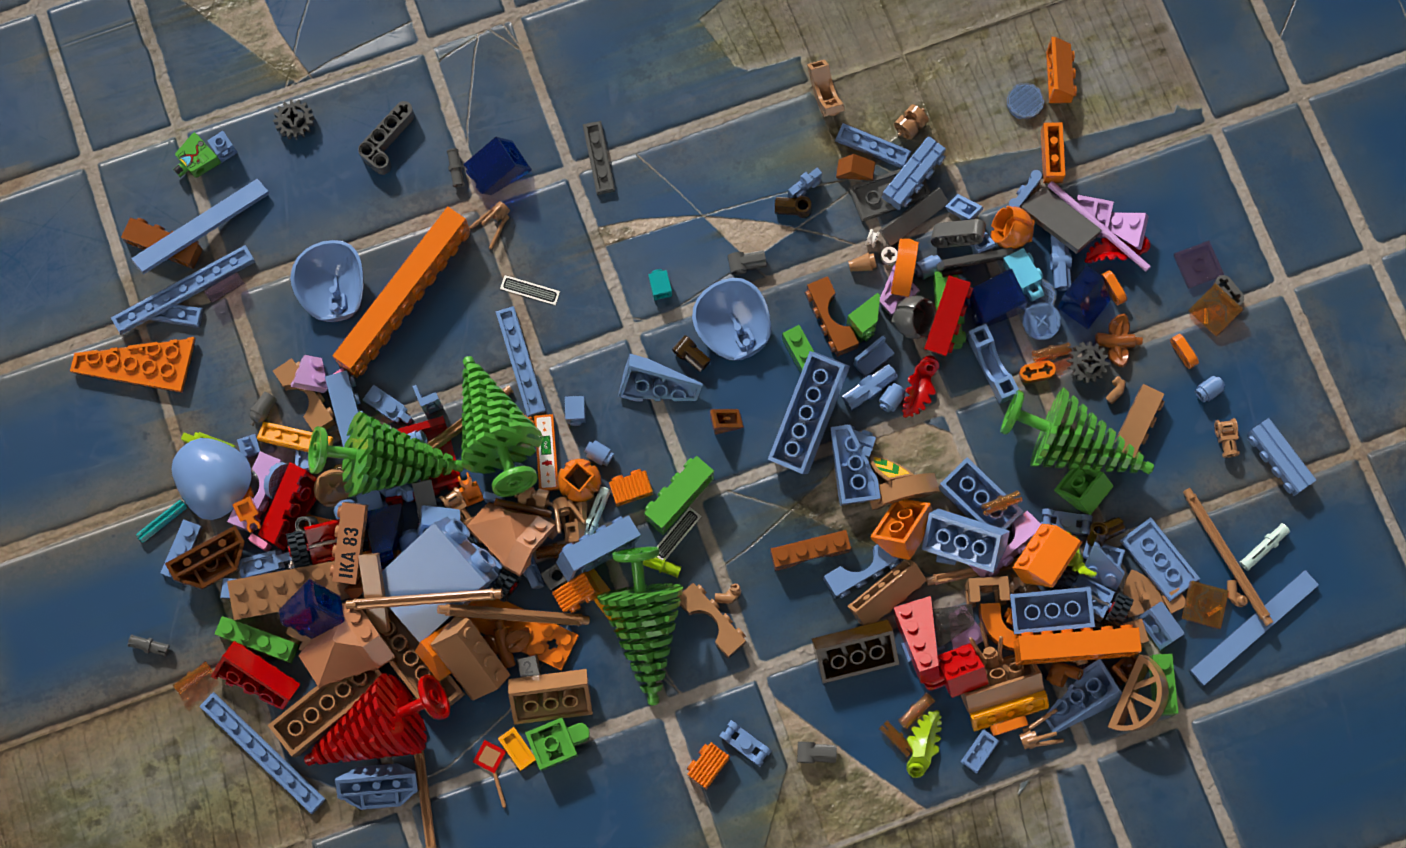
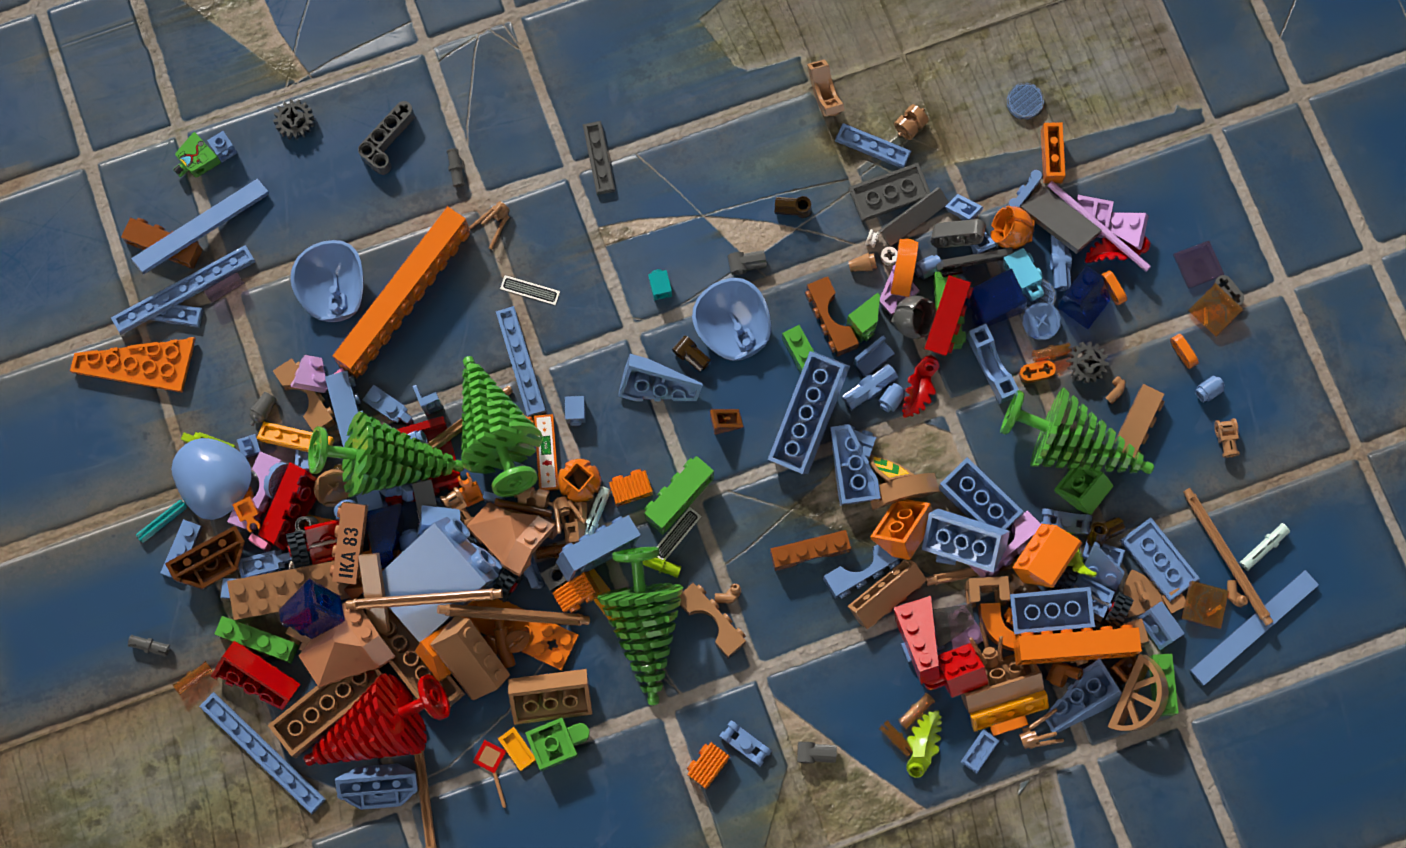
(496, 166): clear blue slope -> none
(529, 666): dark grey tile -> none
(599, 453): medium blue brick -> none
(806, 181): medium blue hinge -> none
(855, 168): dark orange slope -> none
(855, 651): dark brown brick -> none
(914, 173): medium blue brick -> none
(1001, 503): clear orange pin -> none
(1060, 71): orange slope -> none
(1118, 340): dark orange plant -> none
(1281, 457): medium blue brick -> none

